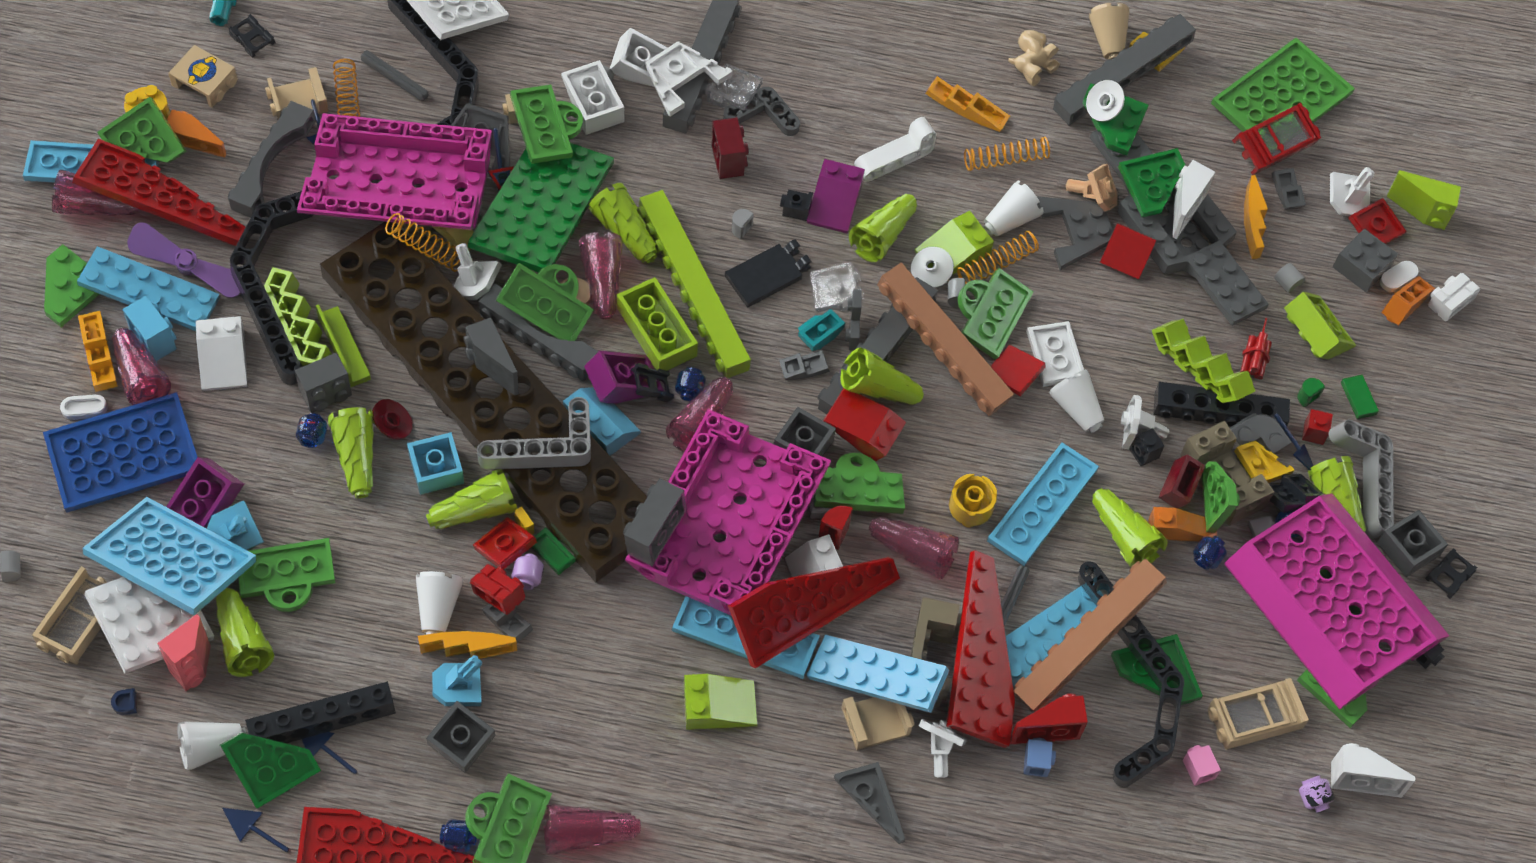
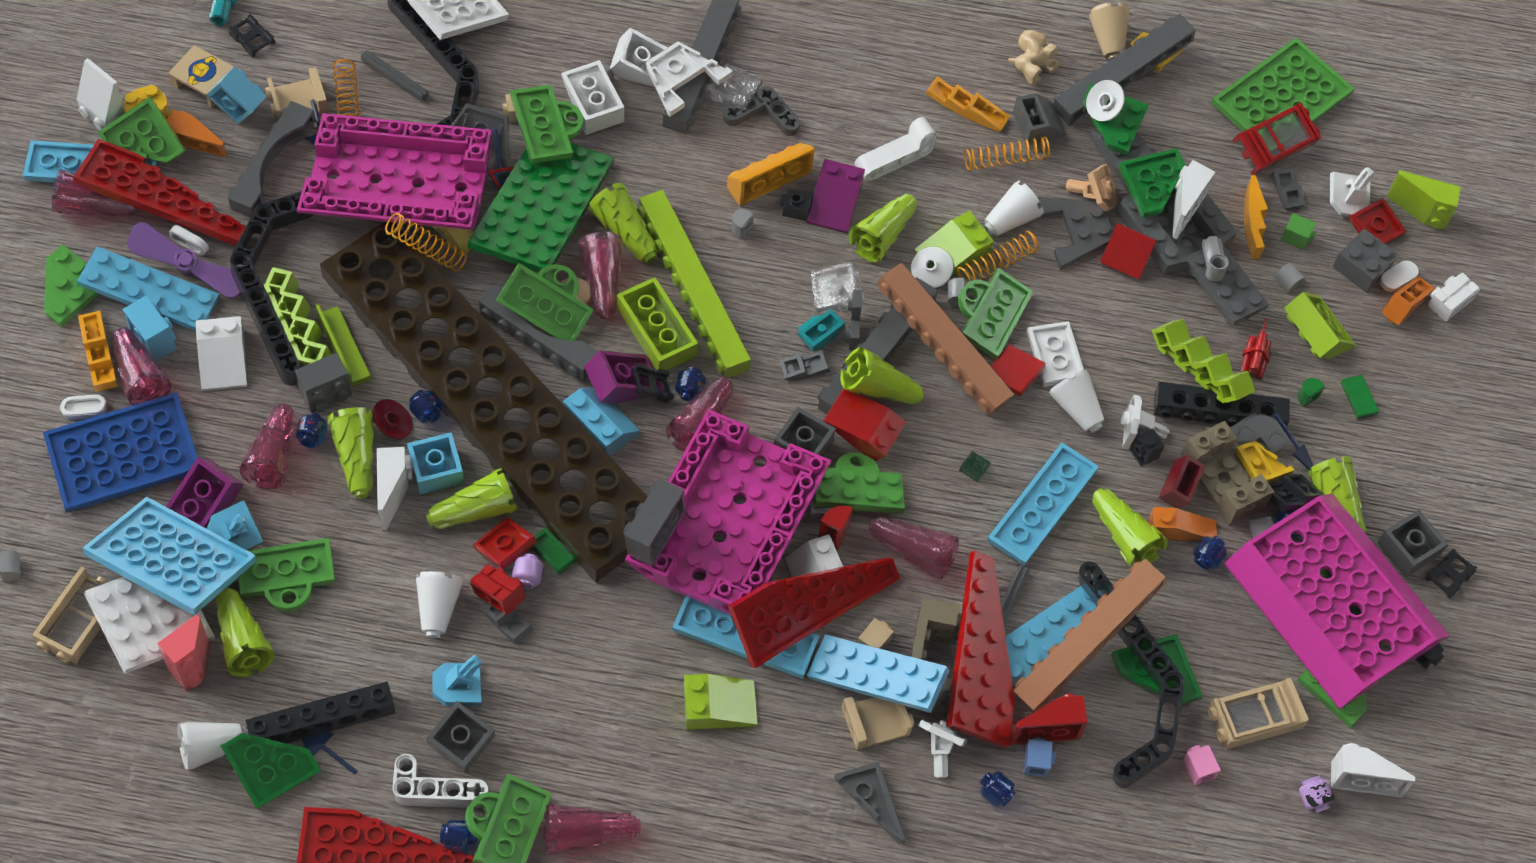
(99, 96): none -> white slope
(124, 702): dark blue tile -> none
(188, 240): none -> white tile
(236, 95): none -> medium azure brick
(244, 820): dark blue piece -> none
(269, 453): none -> clear pink cone
(393, 474): none -> white slope
(425, 406): none -> clear blue head
(441, 786): none -> white beam
(461, 642): light orange slope -> none
(474, 277): white piece -> none
(490, 354): dark grey slope -> none
(524, 520): yellow tile -> none
(544, 446): light grey beam -> none
(729, 148): dark red brick -> none
(767, 273): black tile -> none
(771, 173): none -> light orange slope
(876, 635): none -> tan brick
(972, 500): yellow brick -> none
(974, 466): none -> clear green tile
(997, 788): none -> clear blue head
(1037, 118): none -> dark grey slope
(1215, 259): none -> light grey piece
(1218, 495): bright green plate -> none
(1299, 231): none -> bright green brick
(1317, 426): red brick -> none
(1377, 472): light grey beam -> none

